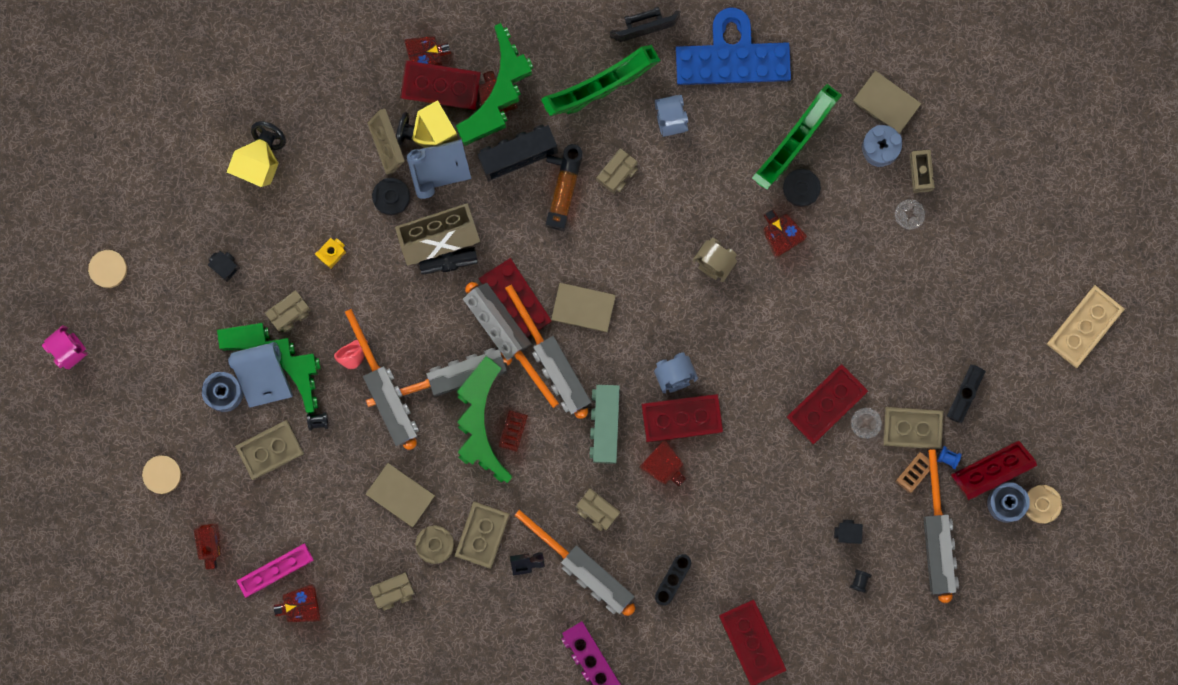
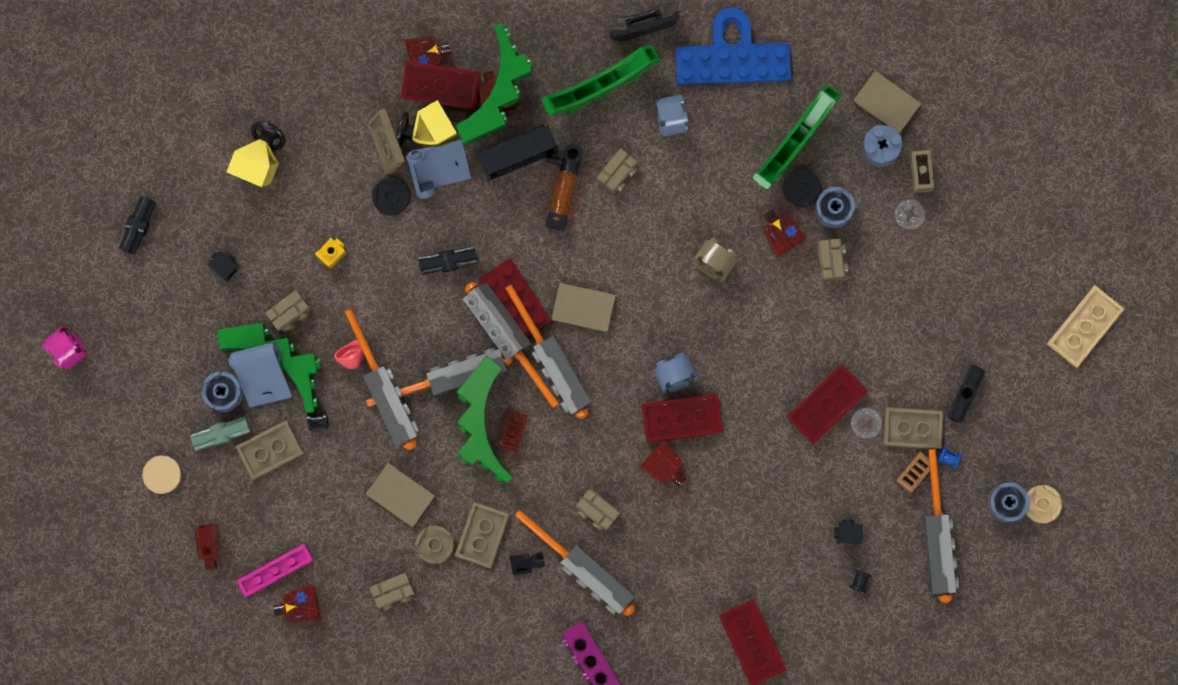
(107, 269): tan tile -> none
(137, 225): none -> black piece
(220, 433): none -> sand green piece
(437, 234): dark tan brick -> none
(606, 424): sand green brick -> none
(679, 572): black beam -> none
(831, 259): none -> dark tan brick
(841, 199): none -> sand blue brick
(993, 470): dark red plate -> none

